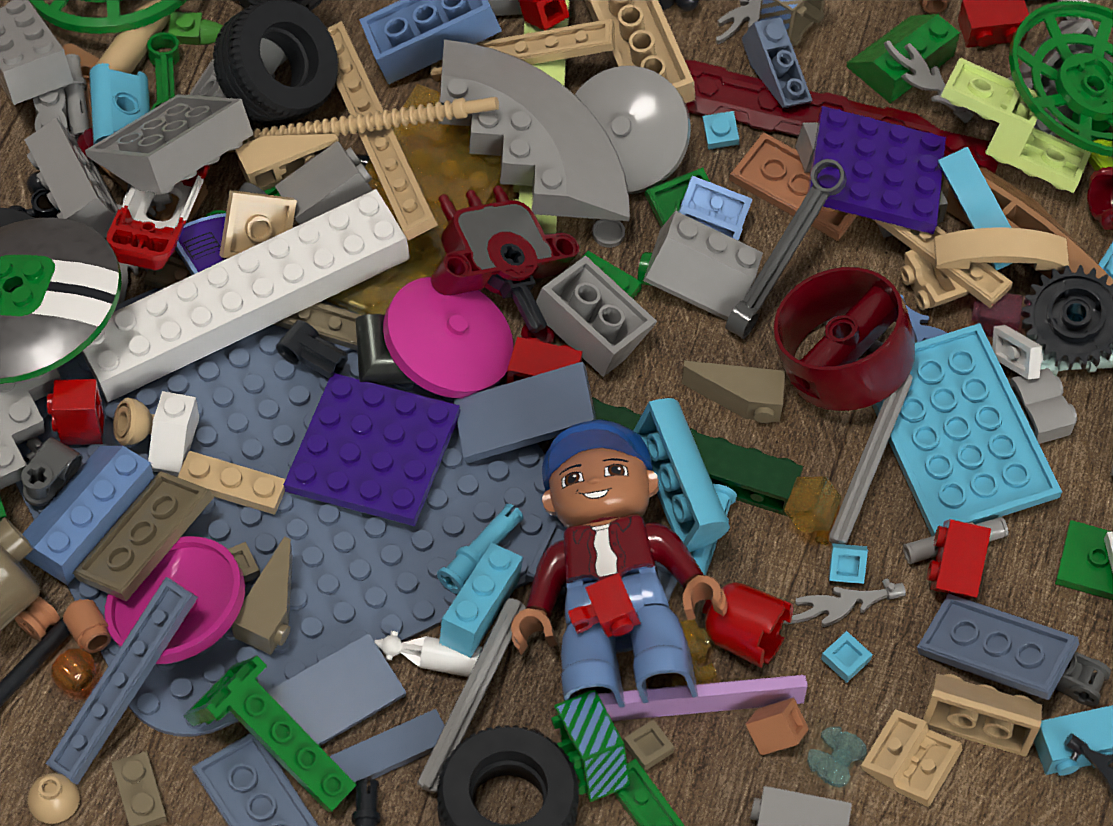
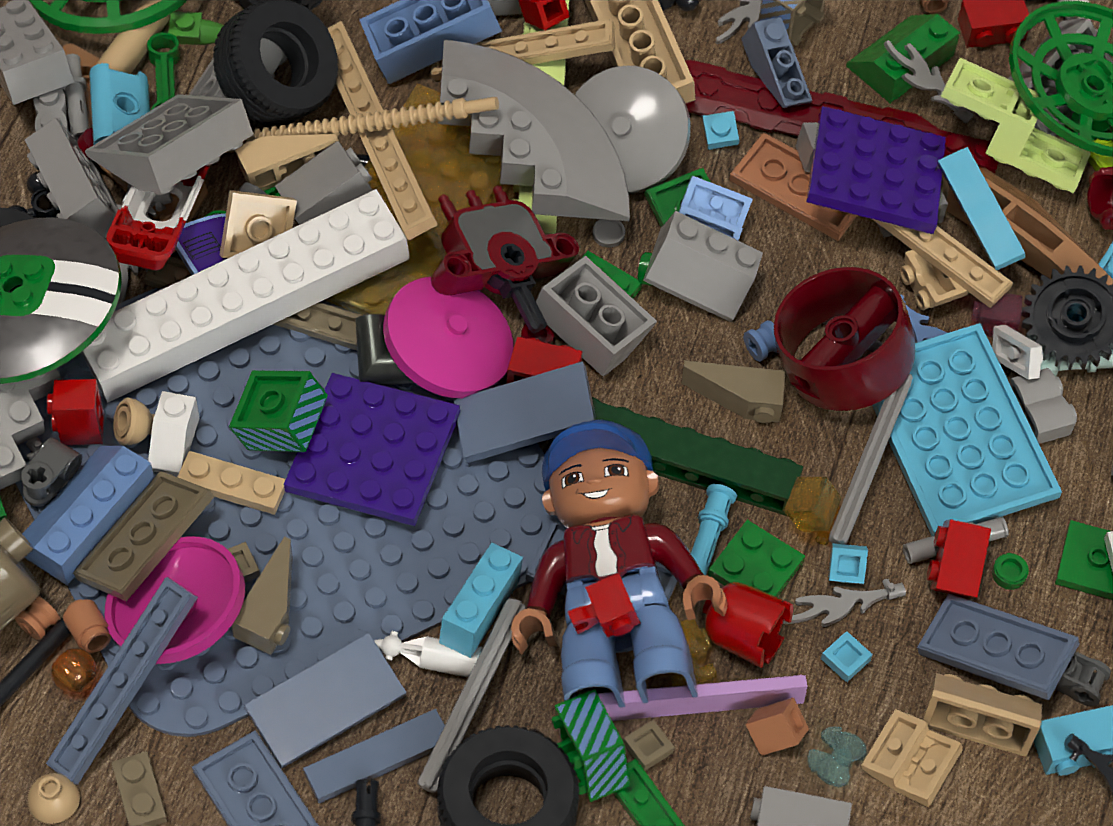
(274, 729): green bracket -> none
(278, 411): none -> green container
(305, 346): black piece -> none
(467, 557): medium azure pin -> none
(683, 479): medium azure brick -> none
(748, 310): dark grey piece -> none
(757, 560): none -> green plate
(761, 341): none -> medium blue wheel
(1000, 245): tan slope -> none
(1010, 571): none -> green tile

